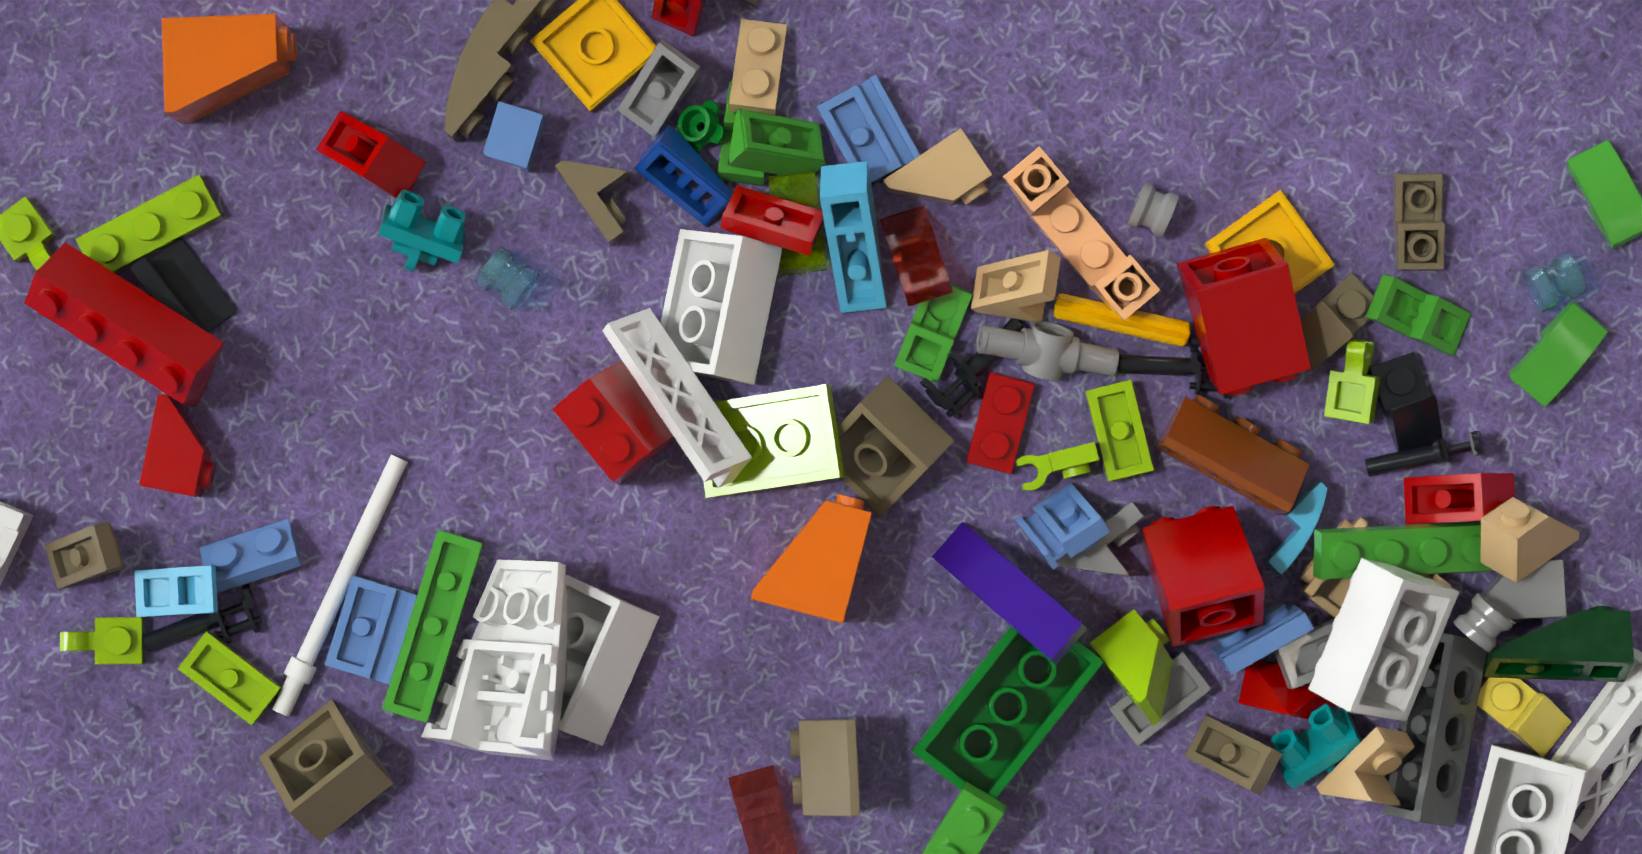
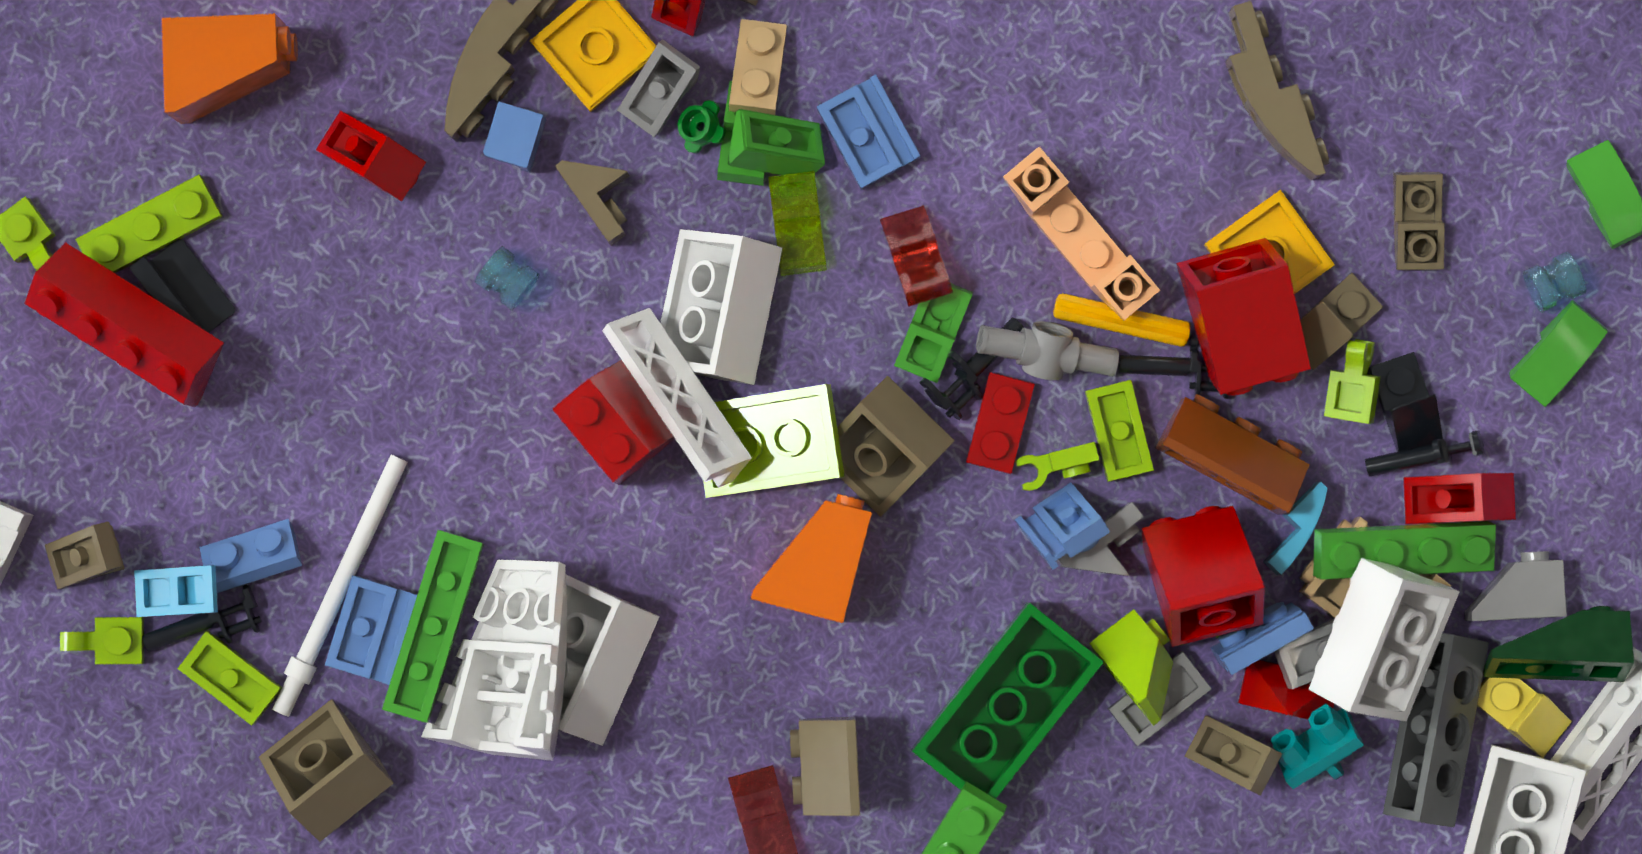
(176, 453): red slope -> none
(419, 236): teal hips -> none
(683, 156): blue slope -> none
(772, 220): red plate -> none
(852, 236): medium azure slope -> none
(943, 173): tan slope -> none
(1009, 593): dark purple slope -> none
(1017, 286): tan slope -> none
(1153, 209): light grey wheel -> none
(1278, 113): none -> dark tan slope
(1363, 769): tan slope -> none
(1418, 315): bright green slope -> none
(1483, 622): light grey wheel -> none
(1521, 539): tan slope -> none

